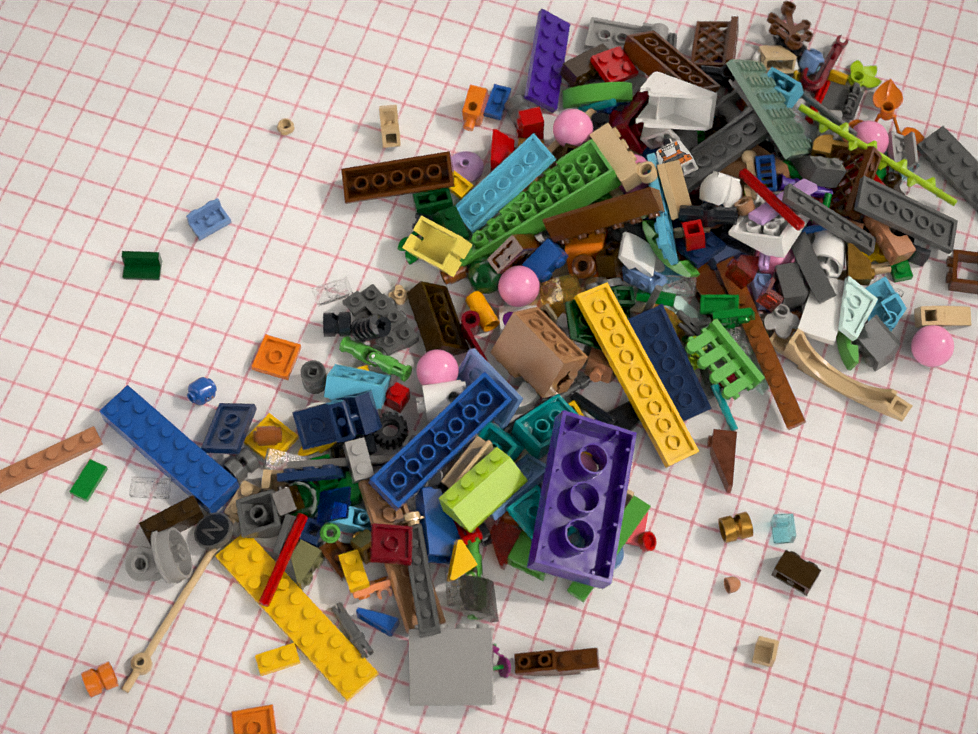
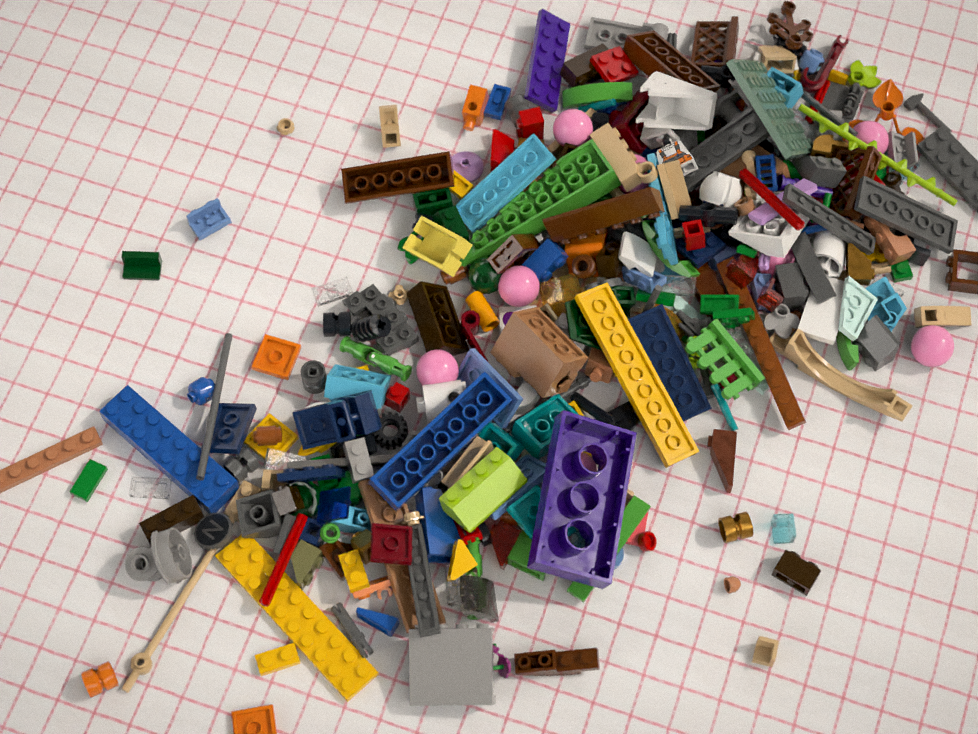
(214, 407): none -> dark grey piece
(747, 250): none -> green tile
(915, 102): none -> dark grey piece

